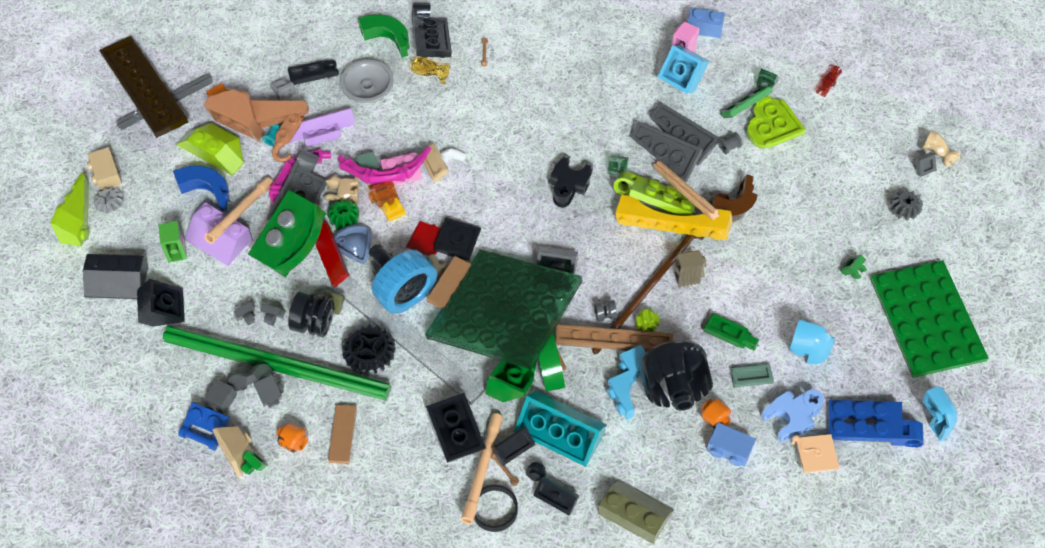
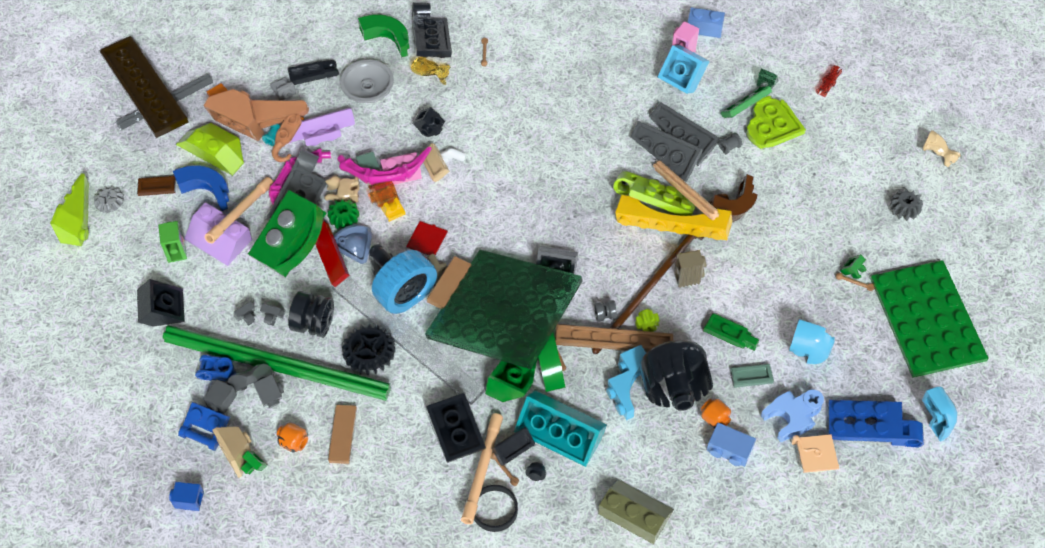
(104, 169): tan brick -> none
(113, 275): slope -> none
(156, 185): none -> reddish brown tile
(186, 496): none -> blue brick
(212, 368): none -> blue piece
(338, 300): olive tile -> none
(429, 122): none -> black brick
(457, 239): black tile -> none
(556, 495): black plate -> none
(569, 181): black piece -> none
(617, 164): clear green tile -> none
(839, 276): none -> medium nougat hinge
(925, 164): dark grey tile -> none

